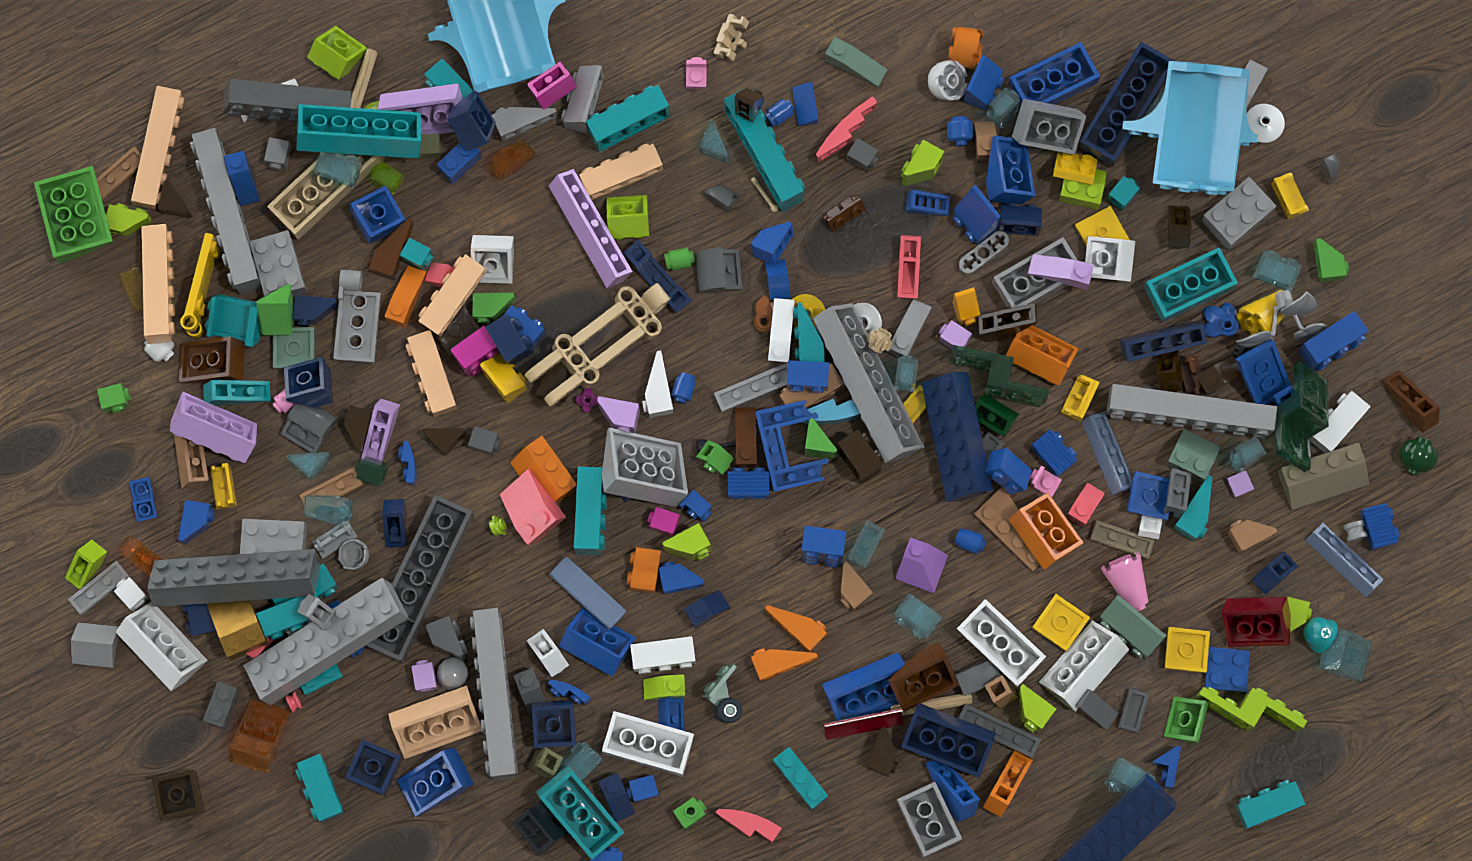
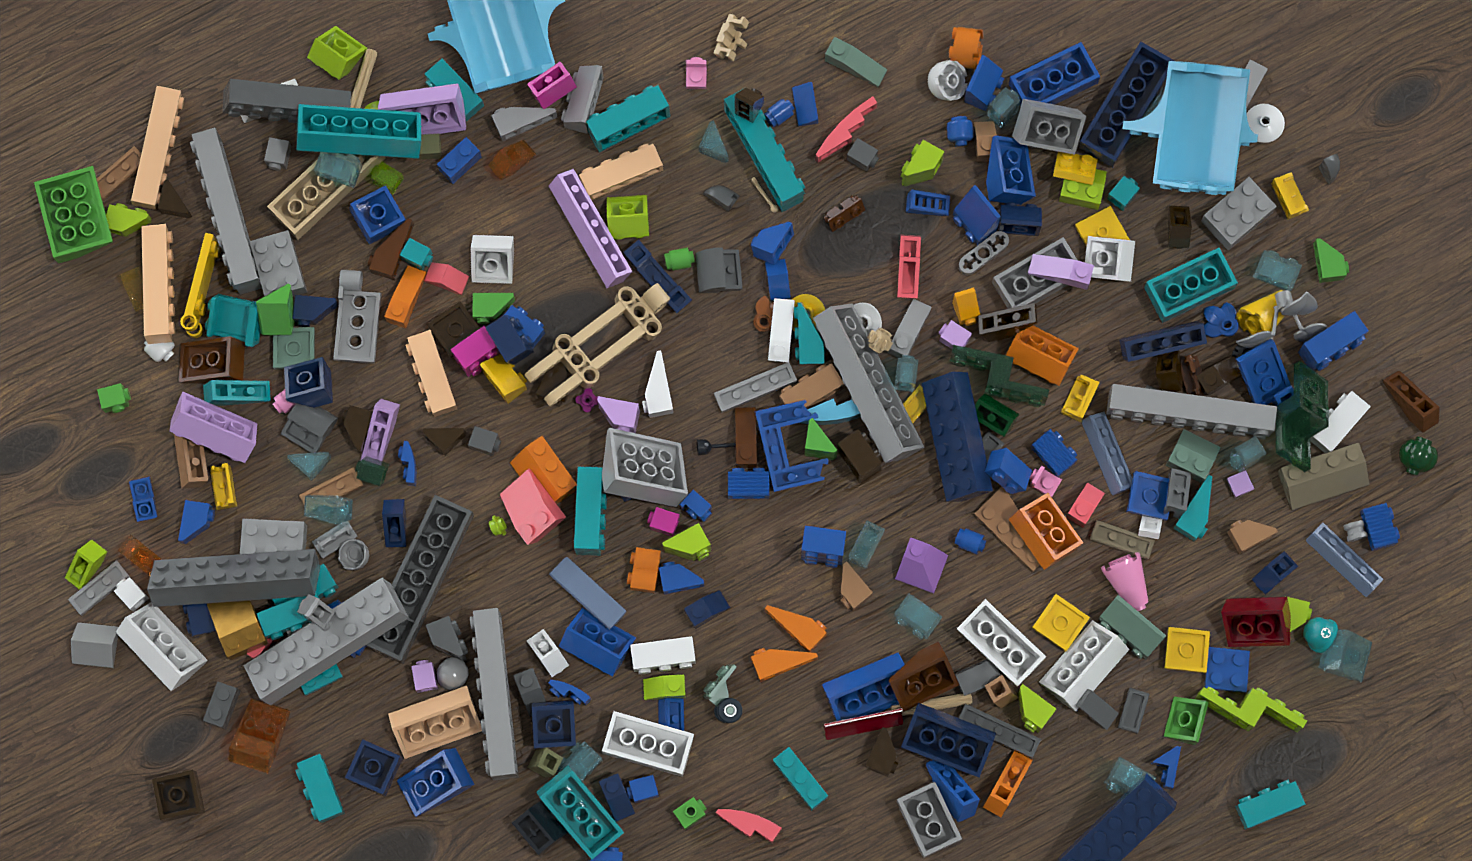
(242, 178): blue slope -> none
(293, 702): coral bush -> none
(452, 295): light nougat brick -> none
(471, 122): dark blue slope -> none
(683, 388): blue brick -> none
(715, 458): bright green brick -> none
(807, 376): blue brick -> none

